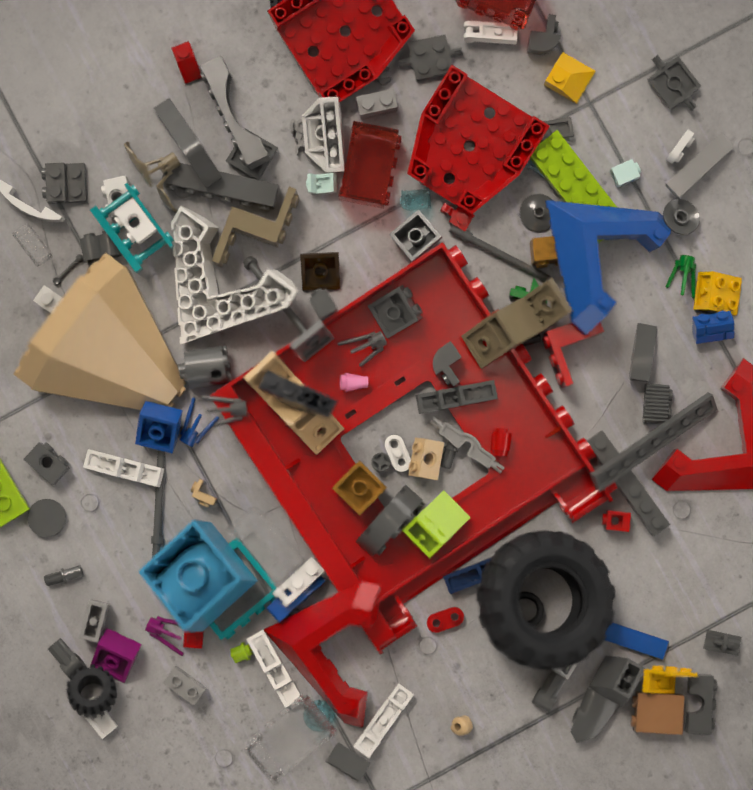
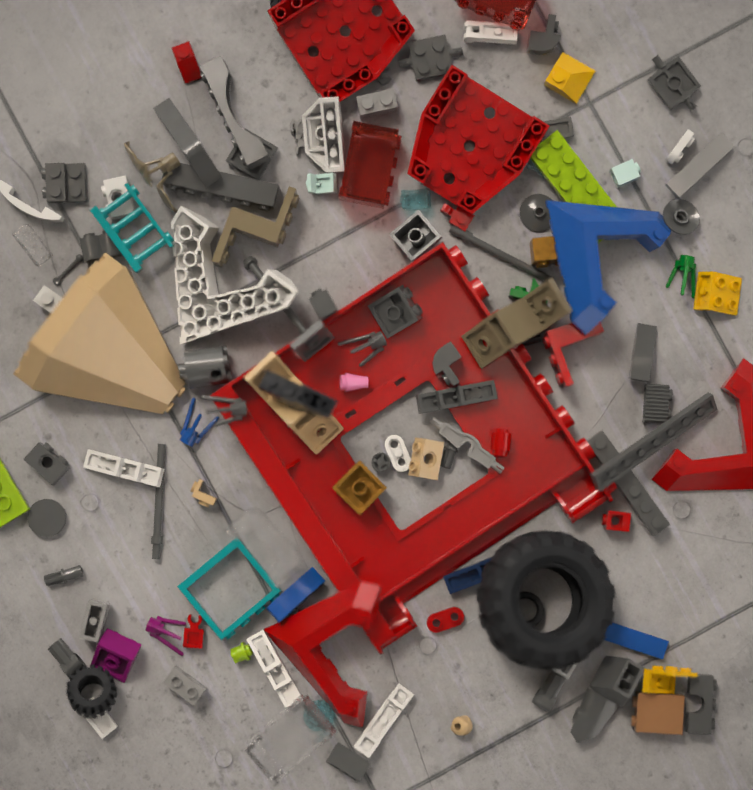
(132, 210): white brick -> none
(158, 427): blue brick -> none
(197, 576): dark azure piece -> none
(299, 581): white plate -> none
(320, 271): dark brown slope -> none
(389, 521): dark grey brick -> none
(436, 524): lime slope -> none
(713, 327): blue brick -> none
(722, 642): dark grey hips -> none

